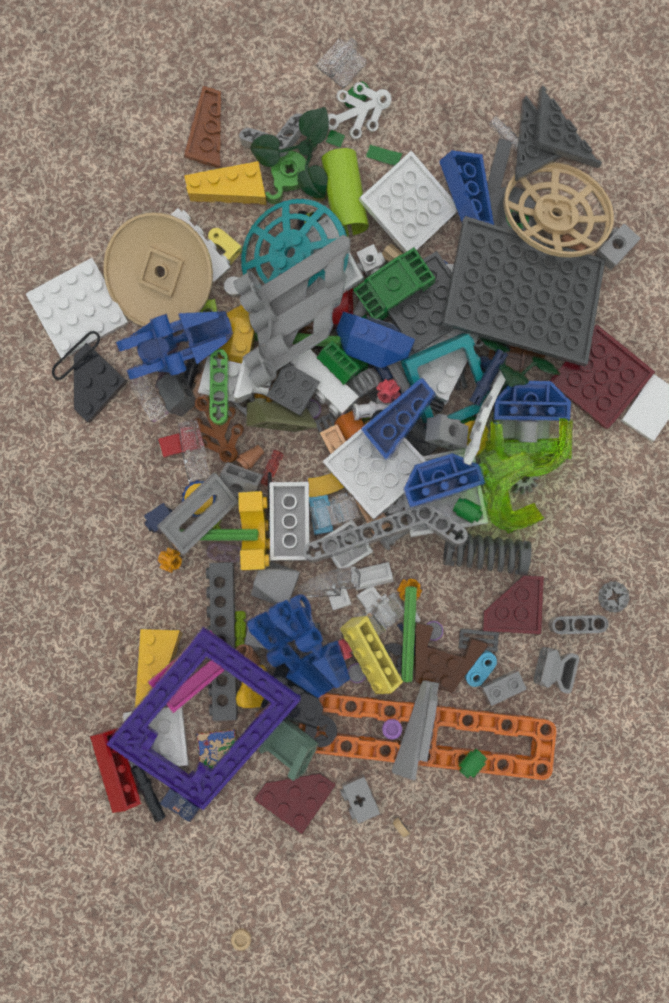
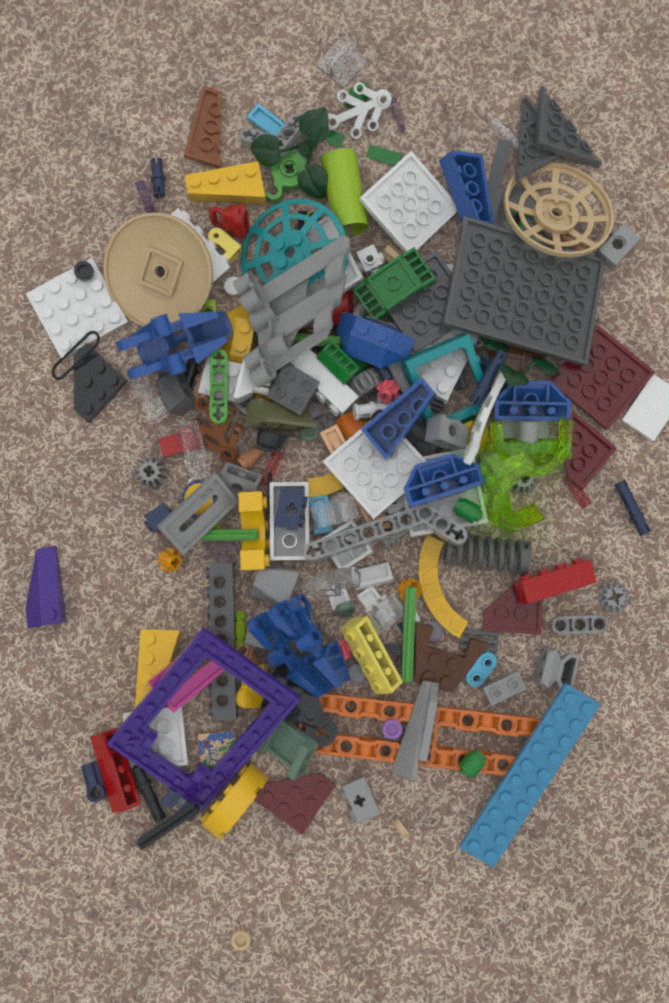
(45, 595): none -> dark purple wedge
(84, 271): none -> black tile
(93, 779): none -> dark blue piece
(145, 197): none -> clear purple beam
(145, 477): none -> light grey gear
(158, 177): none -> dark blue pin
(168, 825): none -> black axle
(233, 220): none -> red piece
(236, 801): none -> yellow brick
(265, 120): none -> medium azure tile
(271, 441): none -> black piece
(287, 498): none -> dark blue brick
(309, 435): none -> sand green tile
(345, 609): none -> sand green tile
(396, 114): none -> piece
(431, 588): none -> yellow tile
(529, 774): none -> dark azure plate
(554, 581): none -> red brick
(578, 495): none -> clear red axle
(589, 453): none -> dark red plate
(634, 511): none -> dark blue pin

